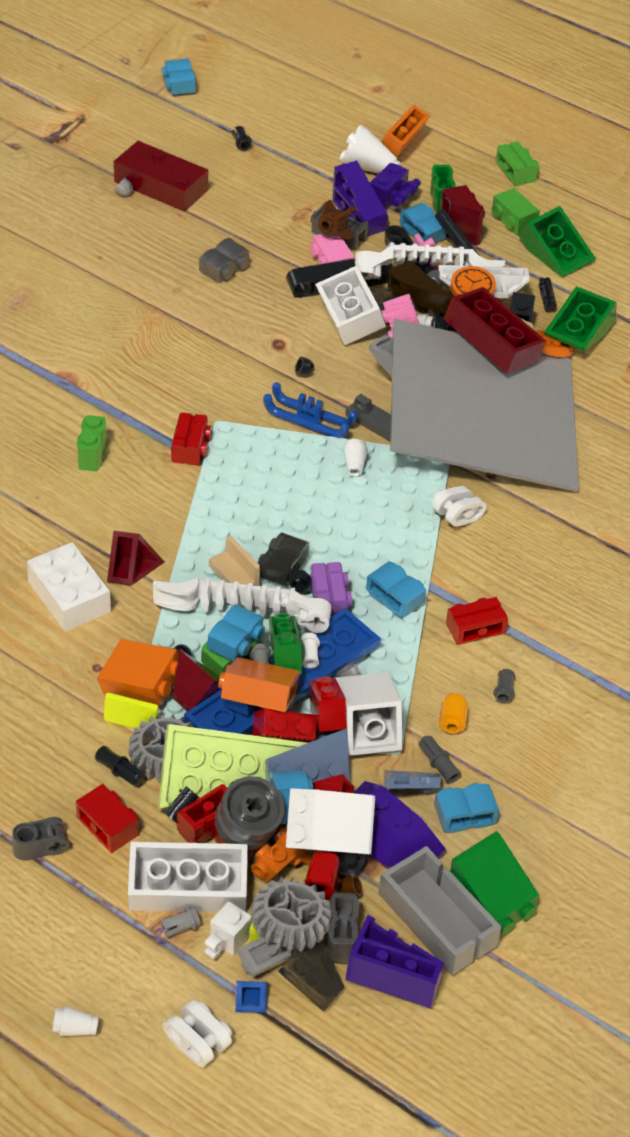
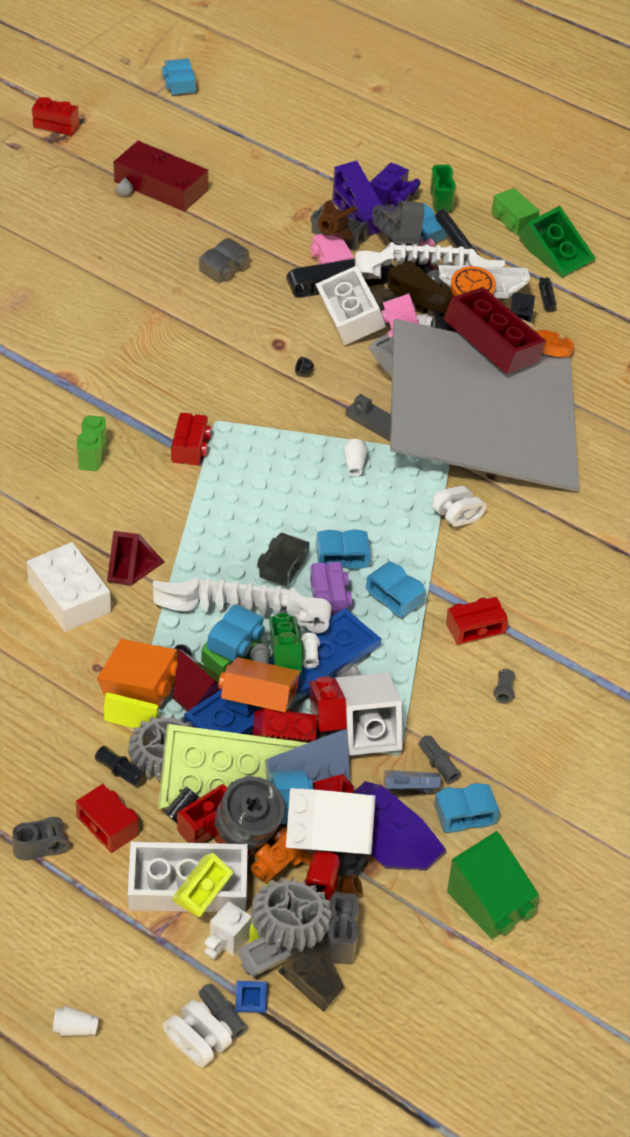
(55, 116): none -> red brick
(180, 922): light grey pin -> none
(202, 884): none -> neon yellow slope
(222, 1010): none -> dark grey axle
(235, 564): tan panel -> none
(243, 141): black pin -> none
(303, 583): black hinge -> none
(308, 413): blue piece -> none
(346, 547): none -> dark azure brick
(367, 151): white cone -> none
(393, 966): dark purple wedge -> none
(400, 223): none -> dark grey beam
(405, 130): orange brick -> none
(442, 917): light grey piece -> none
(453, 713): light orange brick -> none
(465, 211): dark red slope -> none
(517, 163): bright green brick -> none
(582, 319): green slope -> none

